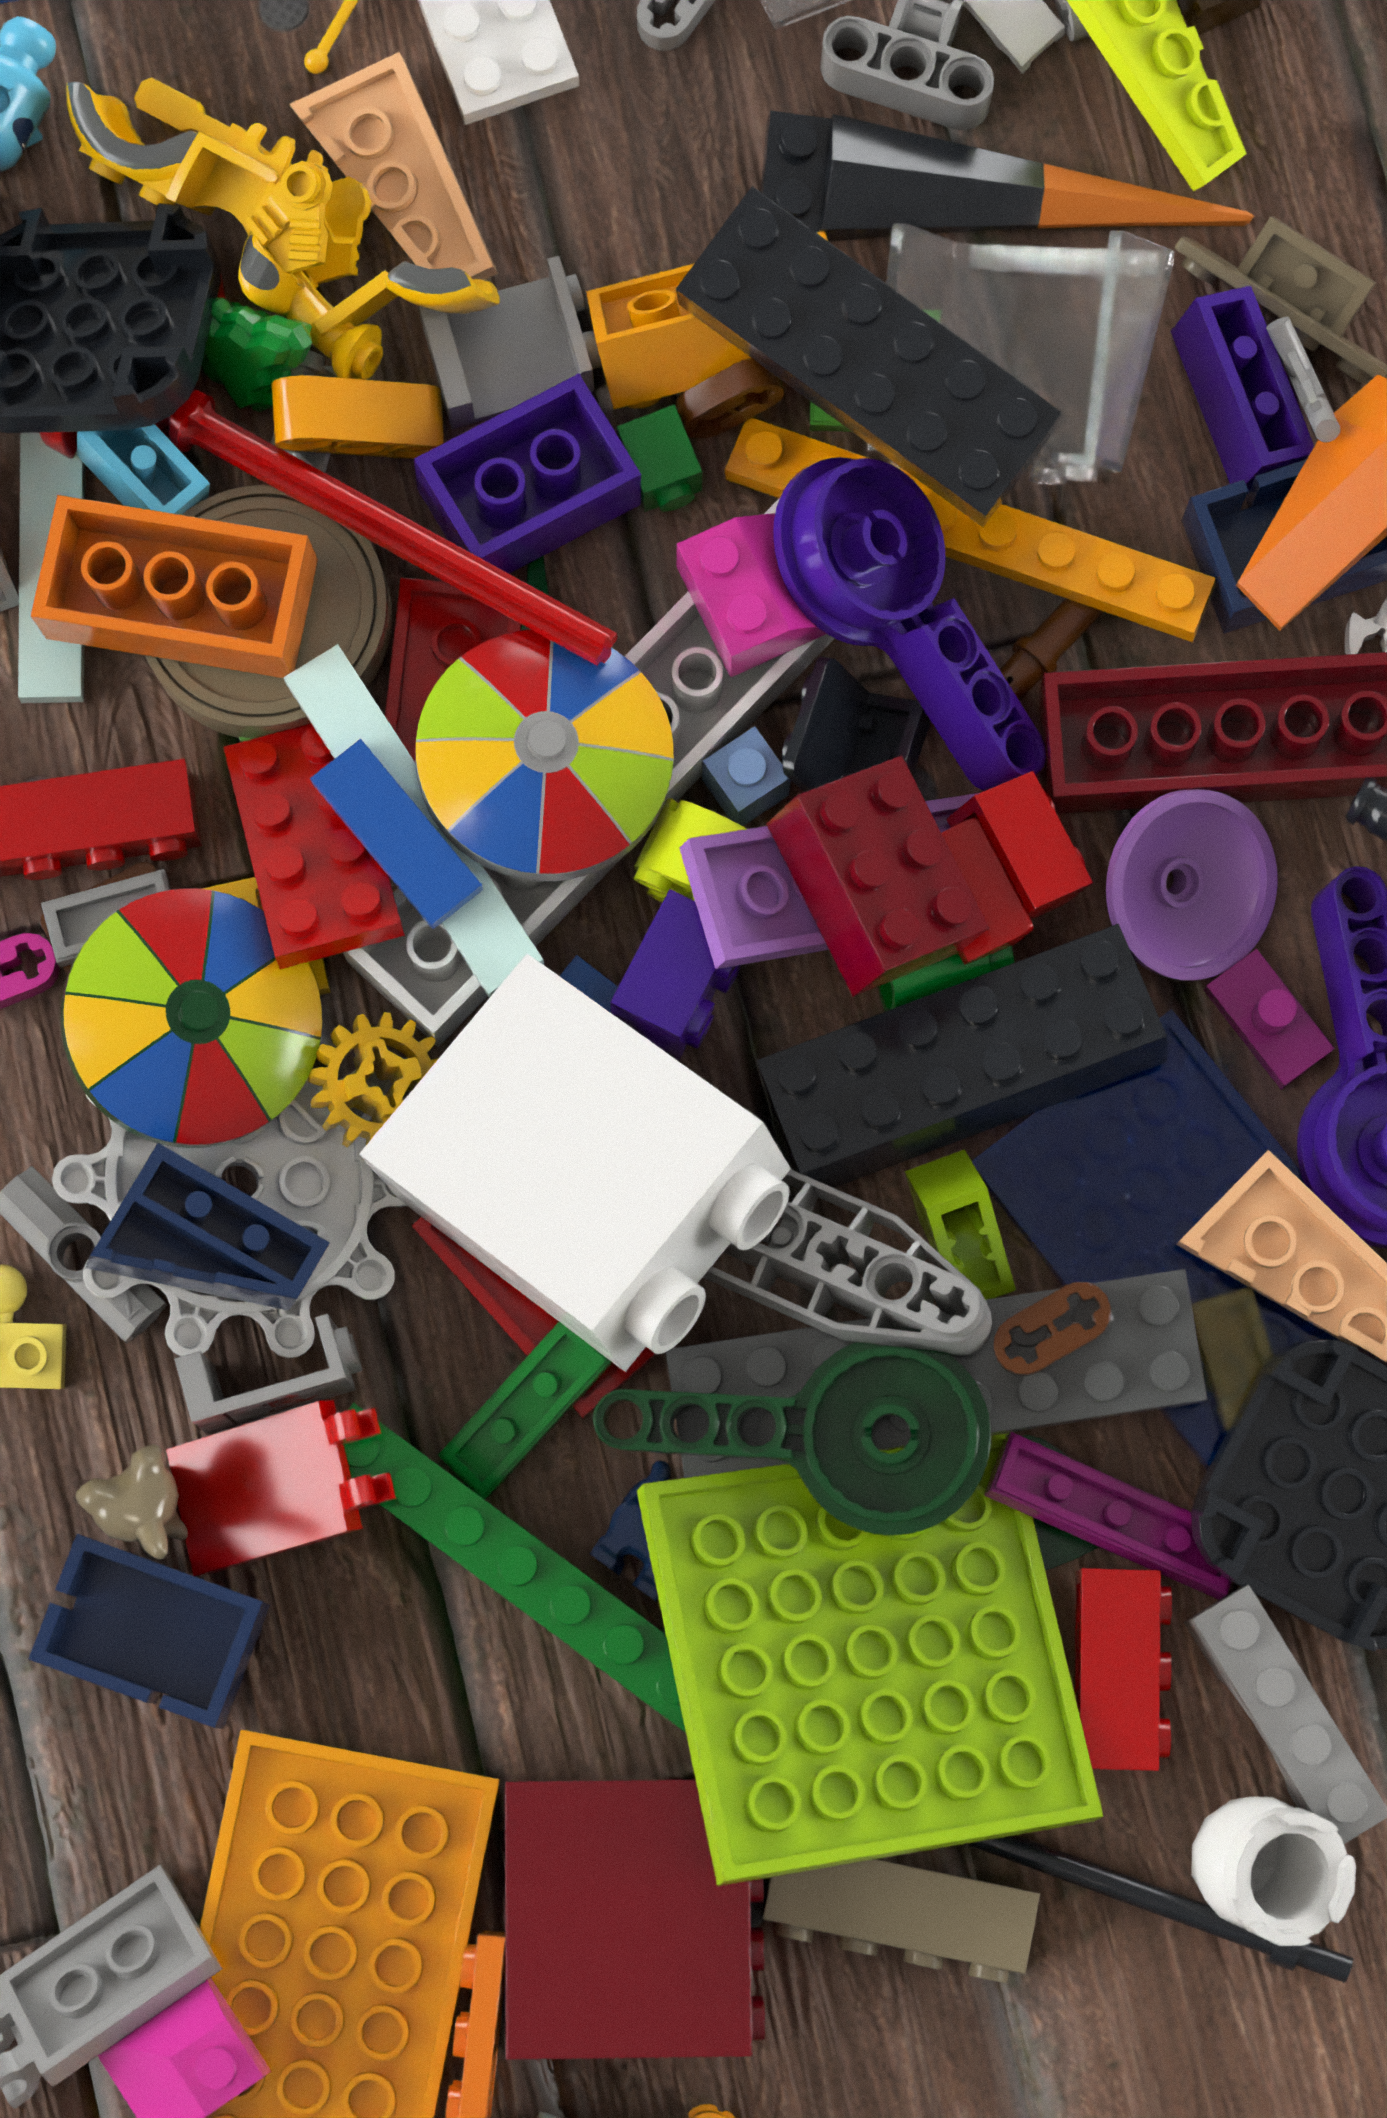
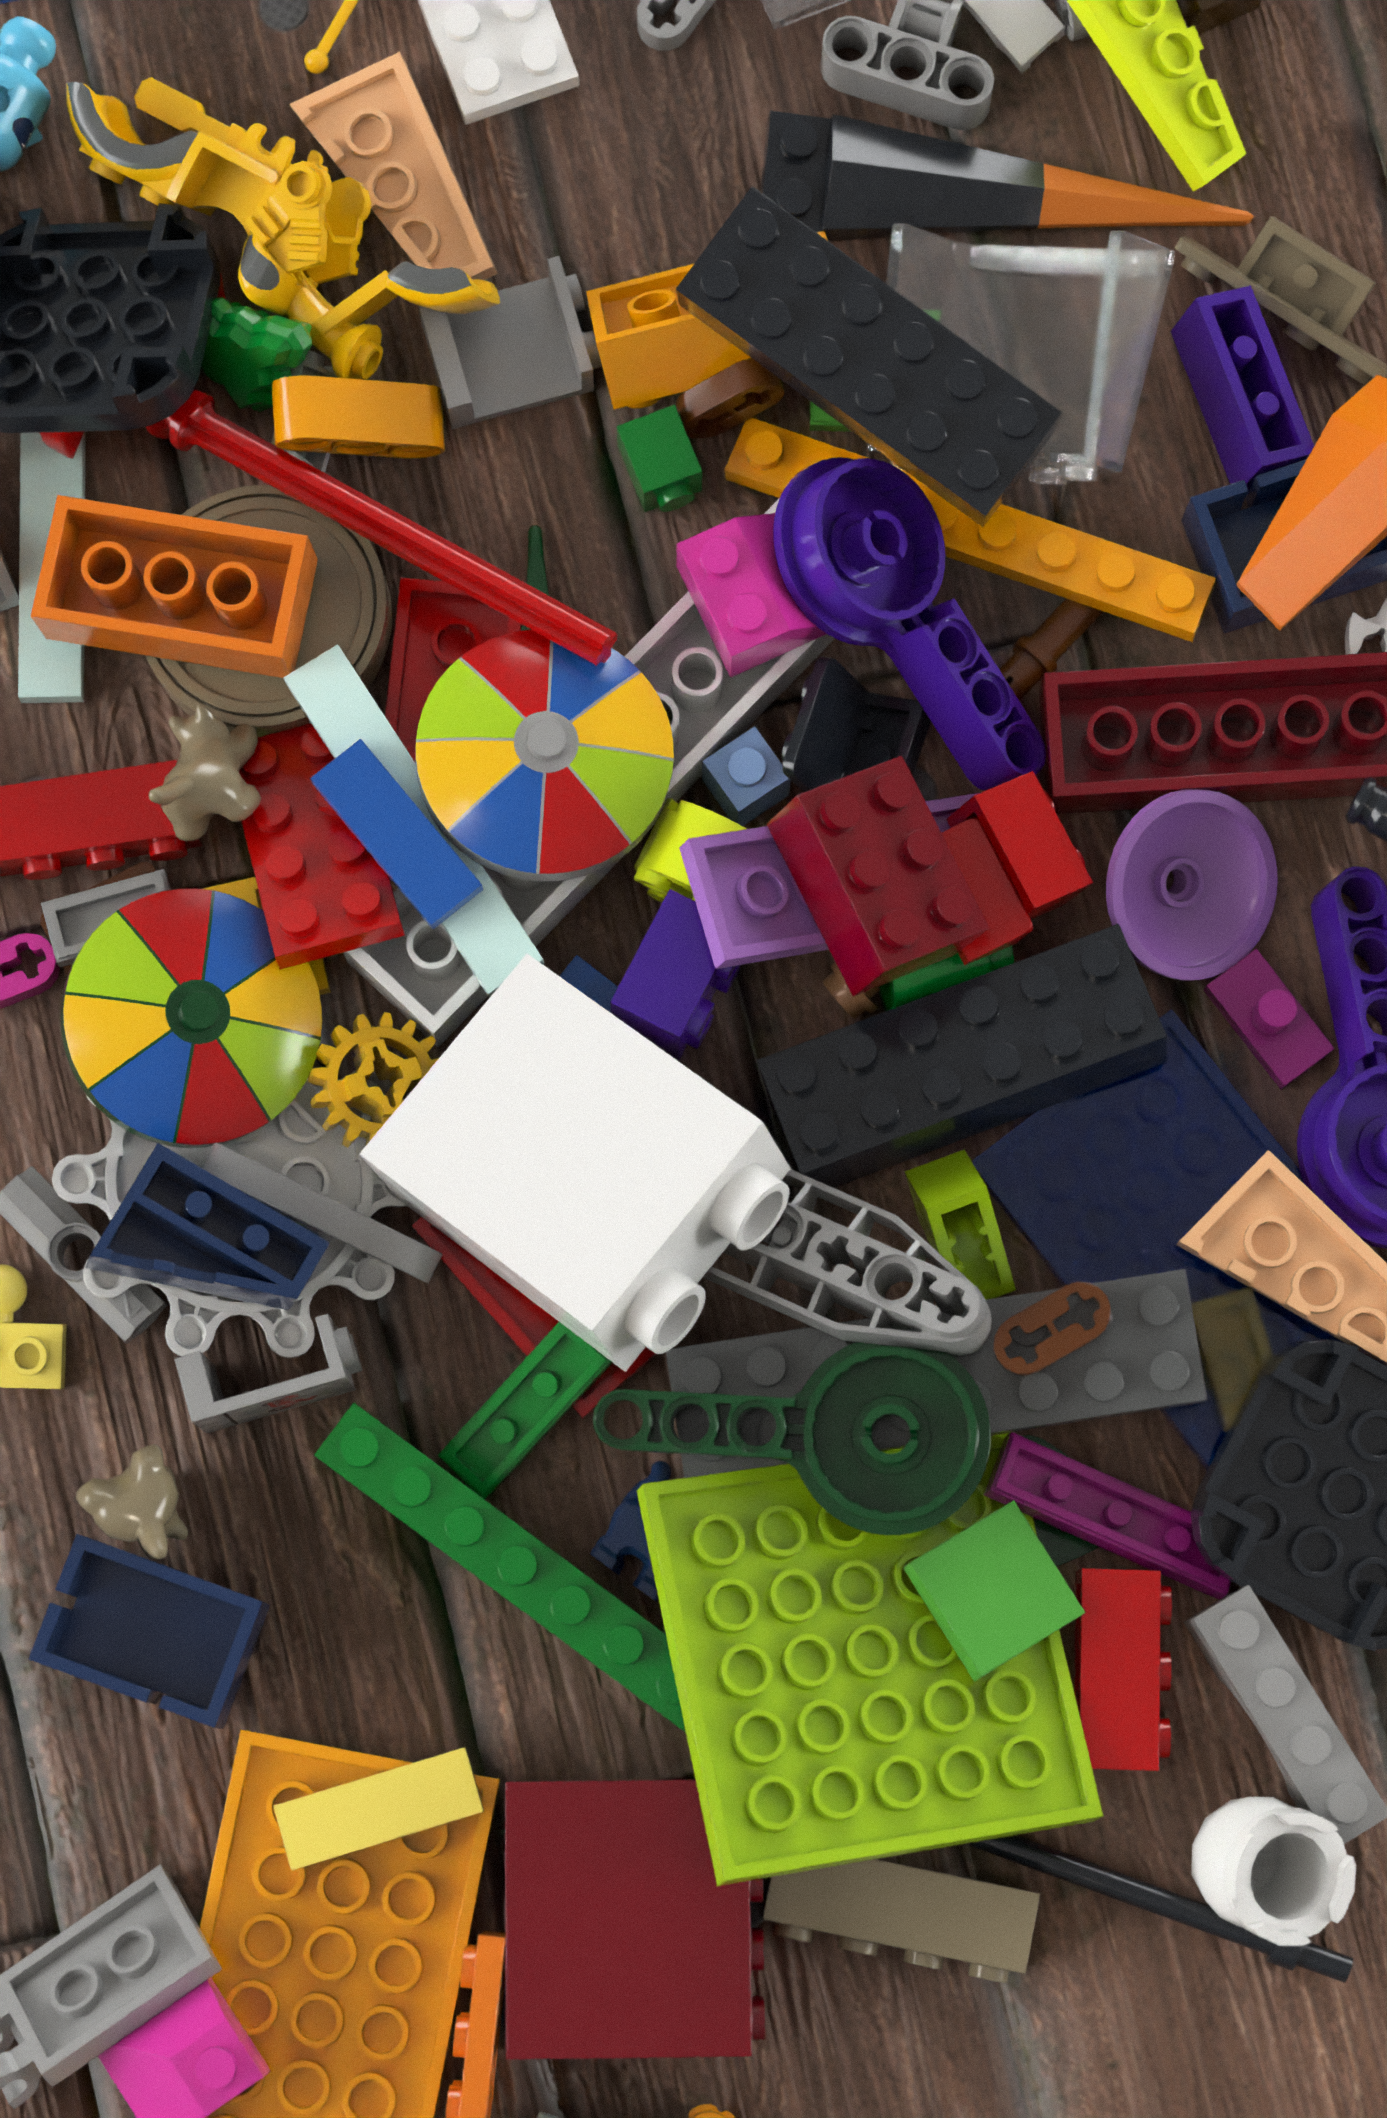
(143, 469): medium azure brick -> none
(207, 774): none -> dark tan animal
(273, 1485): tile -> none
(322, 1213): none -> light grey beam
(378, 1808): none -> light yellow tile
(530, 478): dark purple brick -> none
(852, 1005): none -> medium nougat plate
(994, 1590): none -> bright green tile
(1304, 379): light grey piece -> none

